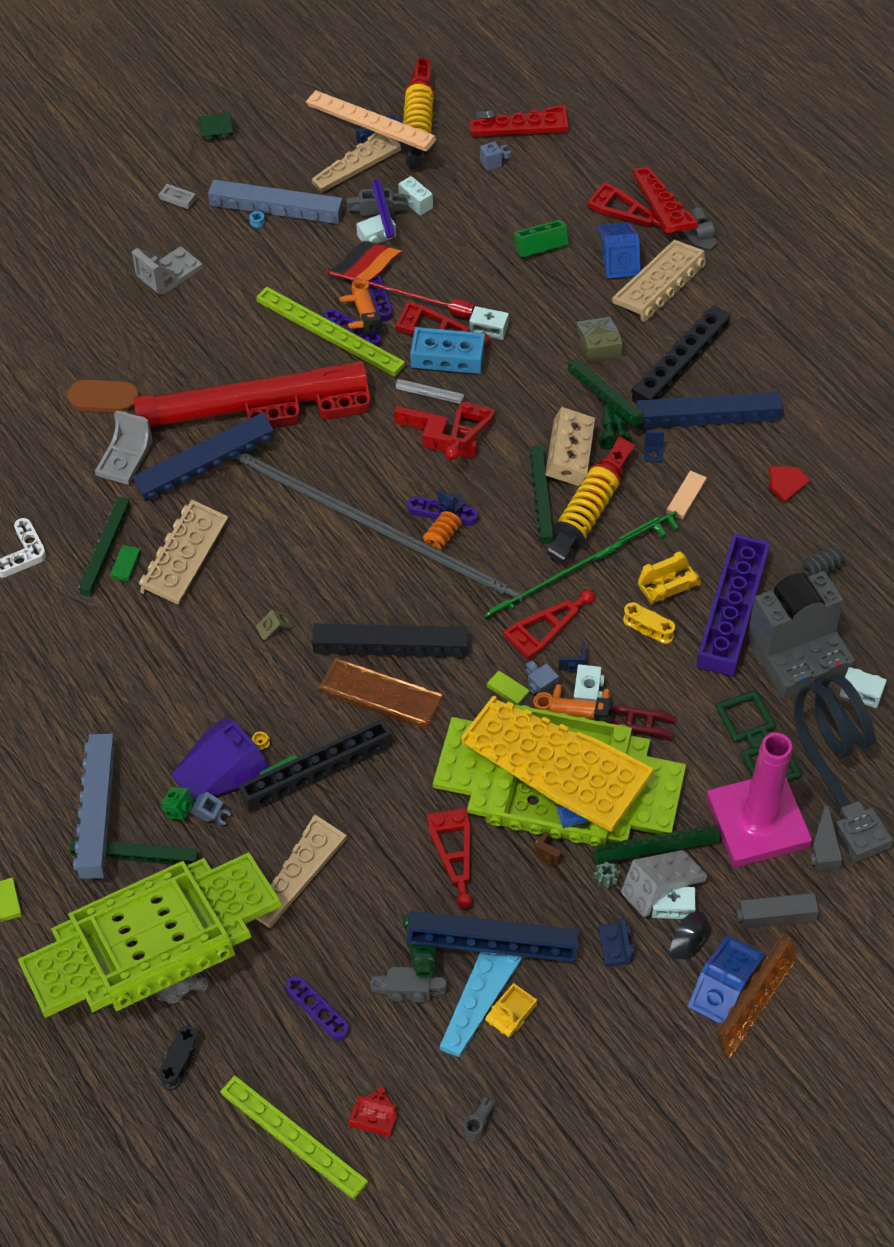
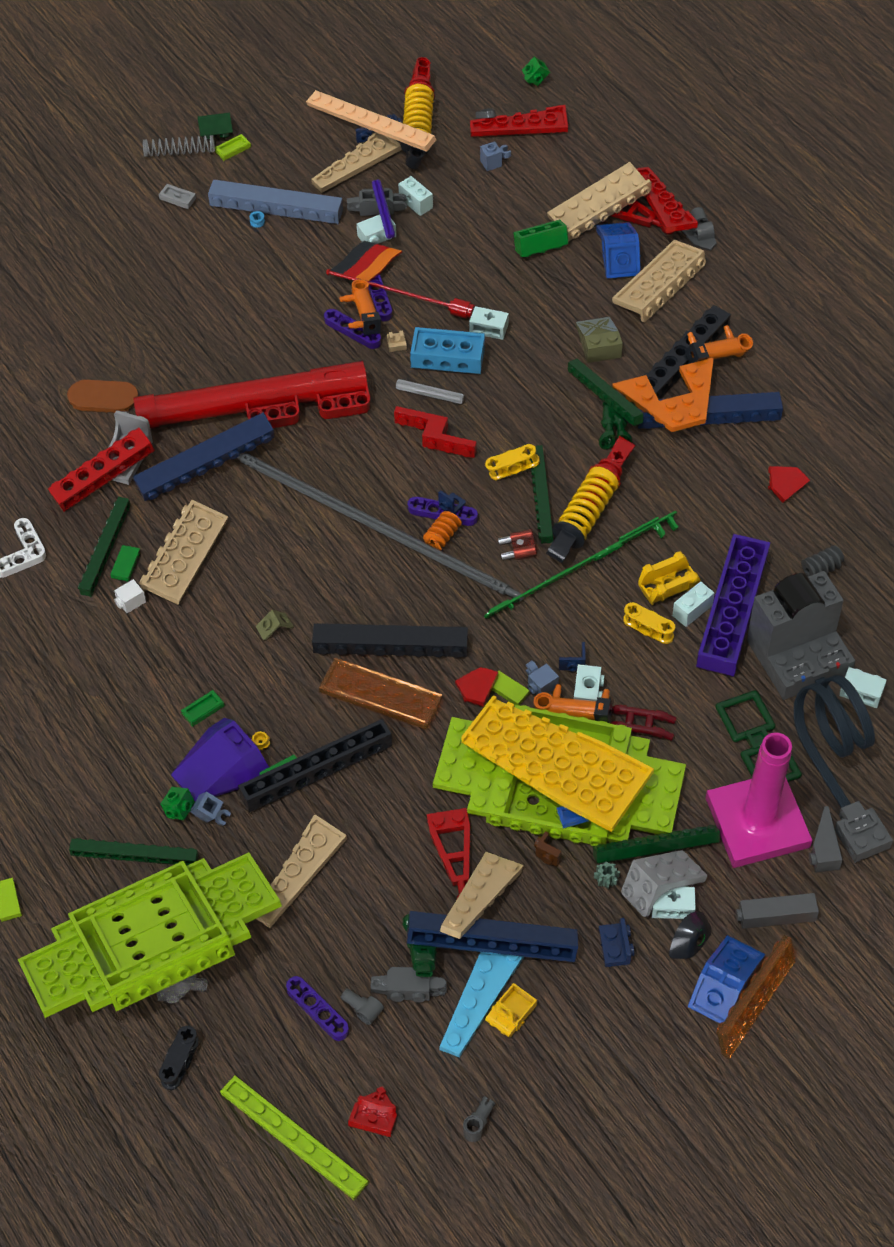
(95, 806): sand blue brick -> none
(110, 469): none -> red brick
(129, 596): none -> white brick
(146, 148): none -> light grey piece
(167, 272): light grey bracket -> none
(202, 708): none -> green tile
(232, 147): none -> lime tile
(331, 331): lime plate -> none
(366, 1008): none -> dark grey pin
(396, 341): none -> tan tile
(413, 312): red plate -> none
(473, 412): red plate -> none
(477, 685): none -> red slope
(482, 888): none -> tan wing
(512, 462): none -> yellow piece
(522, 544): none -> clear red piece
(530, 646): red plate -> none
(535, 71): none -> green brick
(570, 466): tan brick -> none
(601, 200): none -> tan bracket
(654, 442): dark blue bracket -> none
(679, 411): none -> orange wing
(686, 494): light nougat tile -> none
(693, 604): none -> light aqua brick
(718, 349): none -> orange piece

